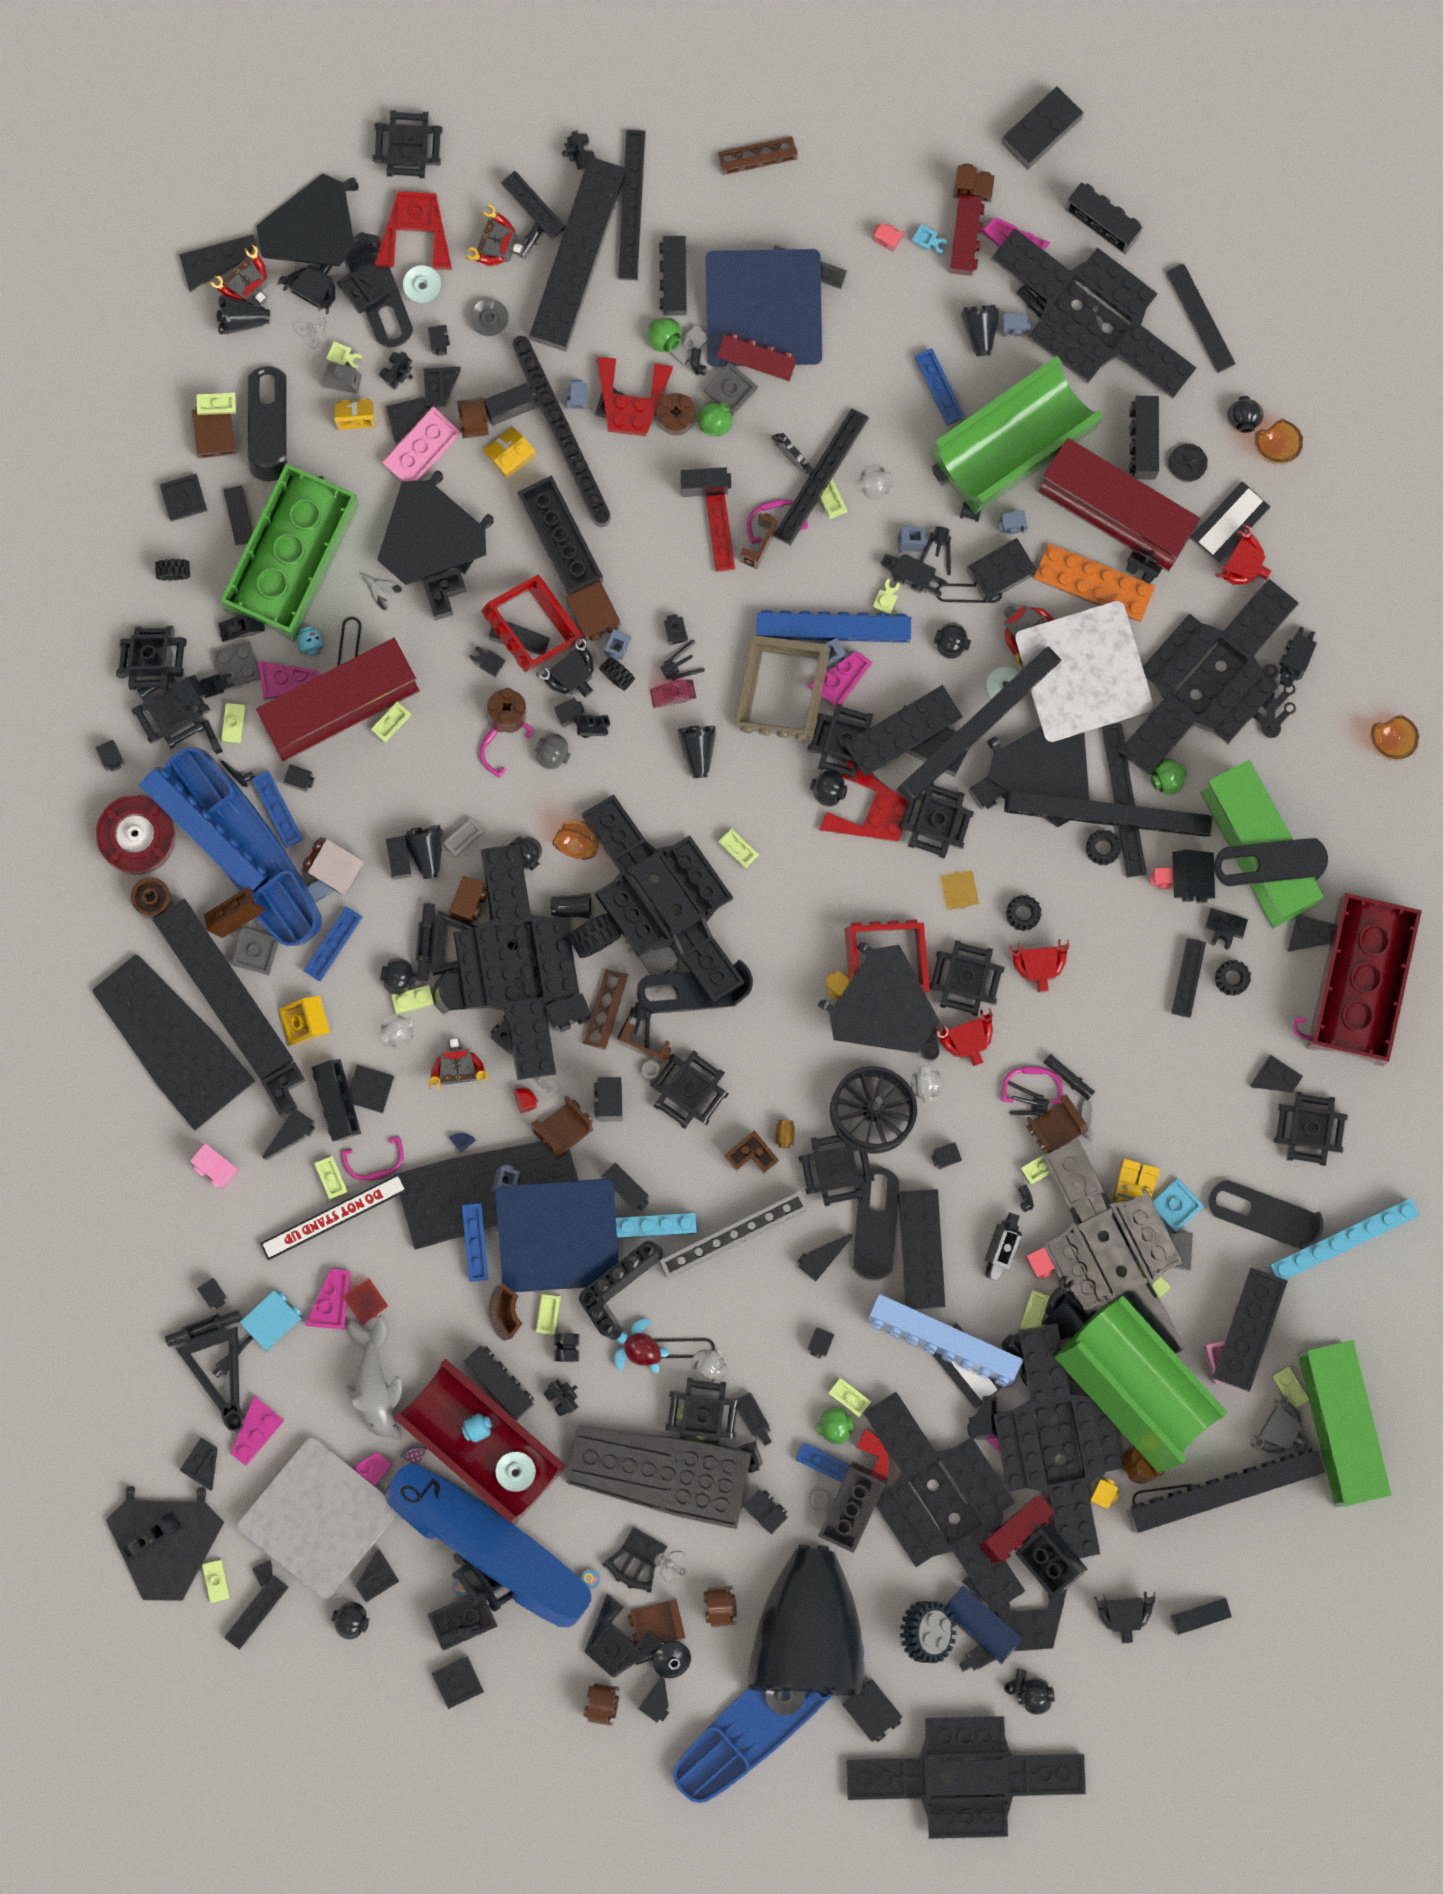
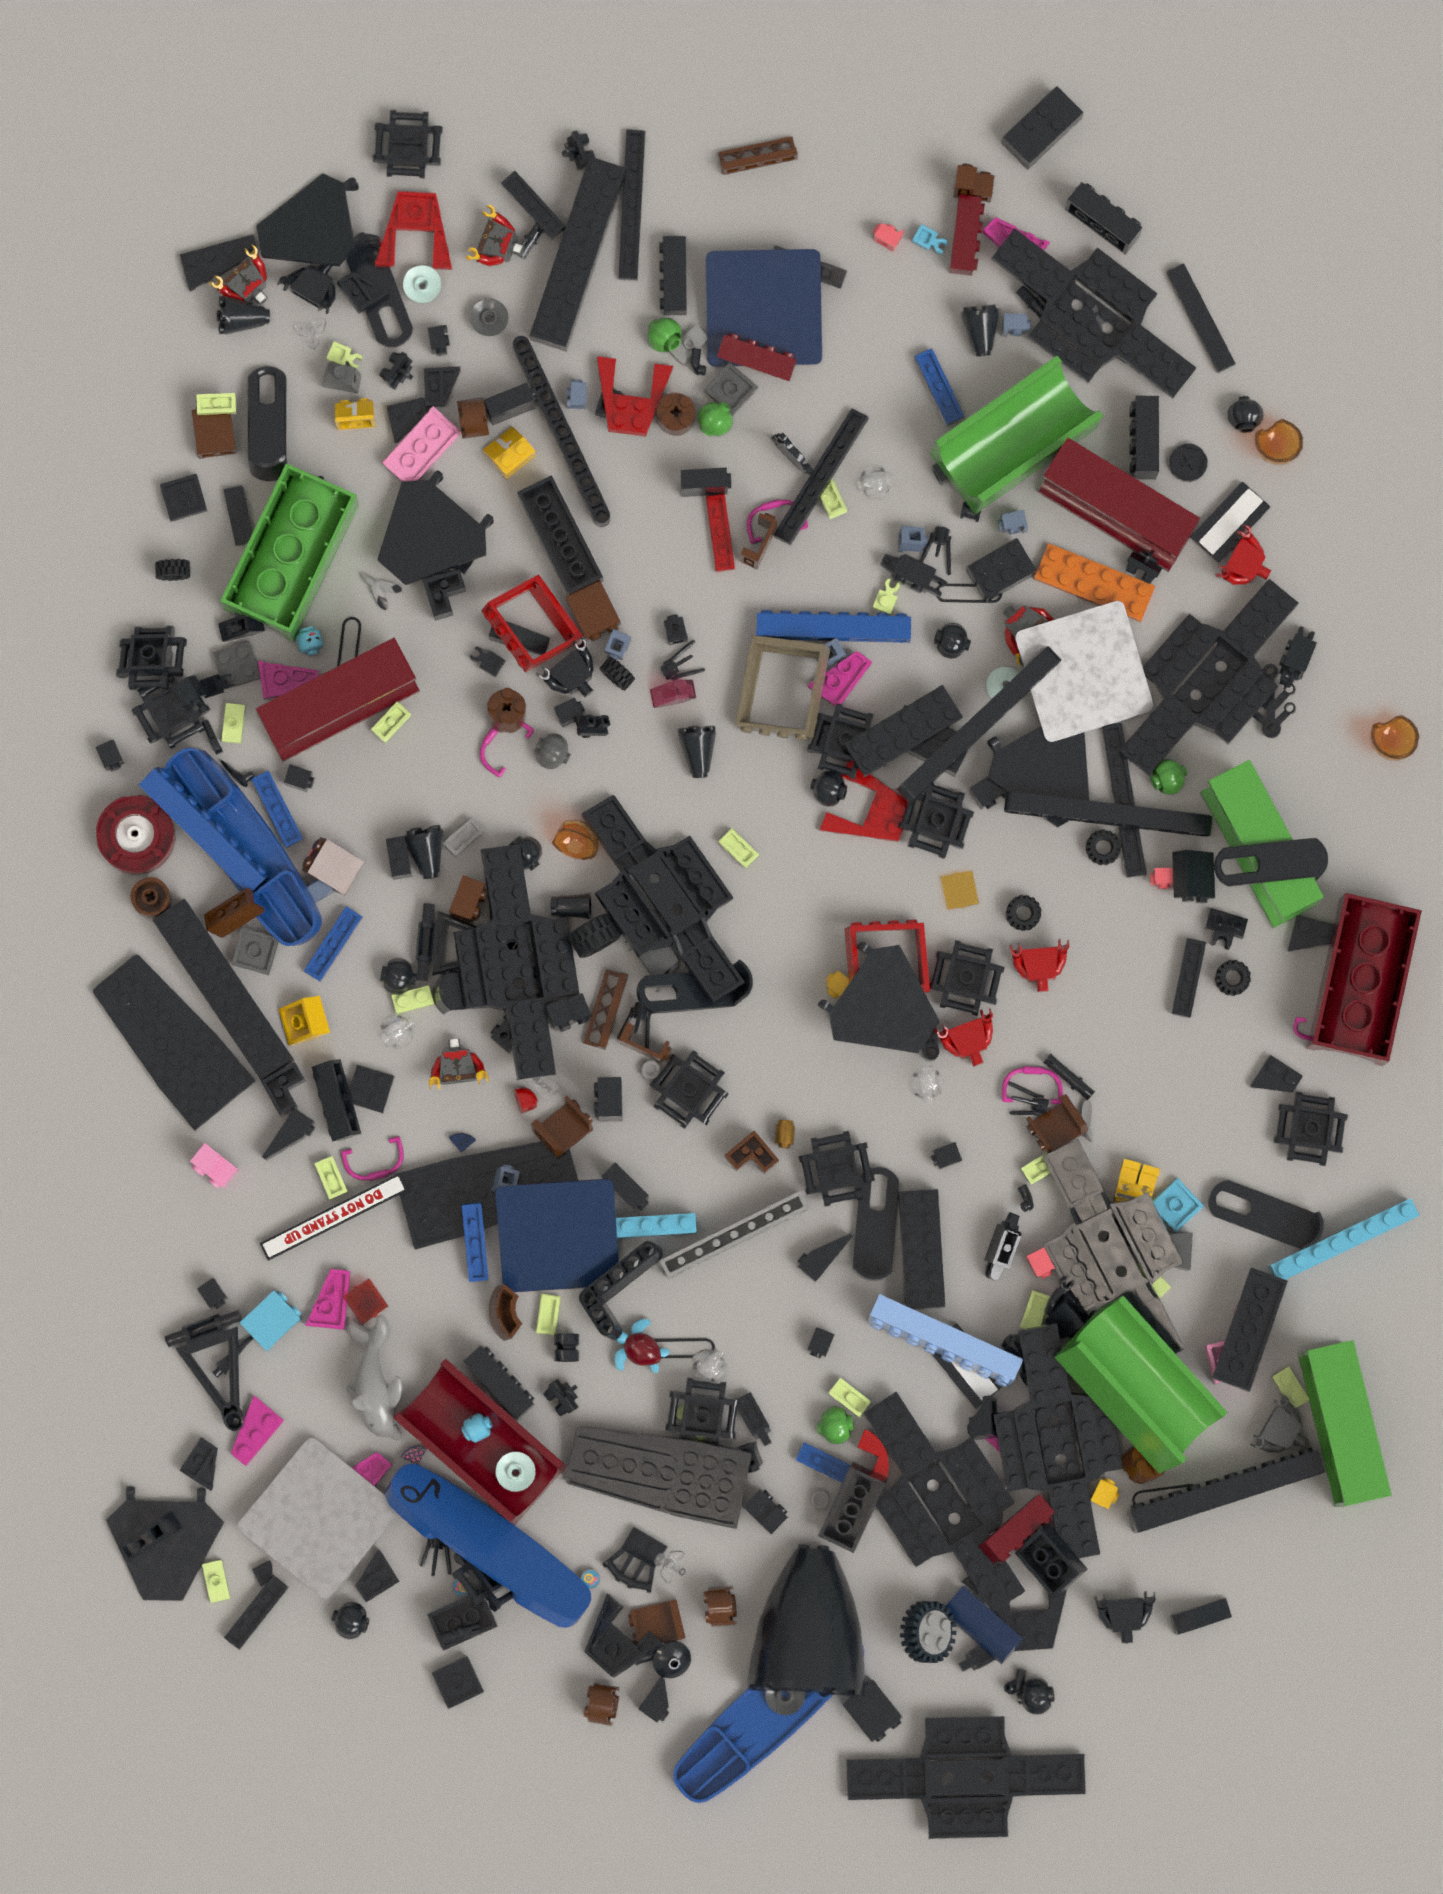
(436, 1544): none -> black plant
(873, 1109): black wheel -> none

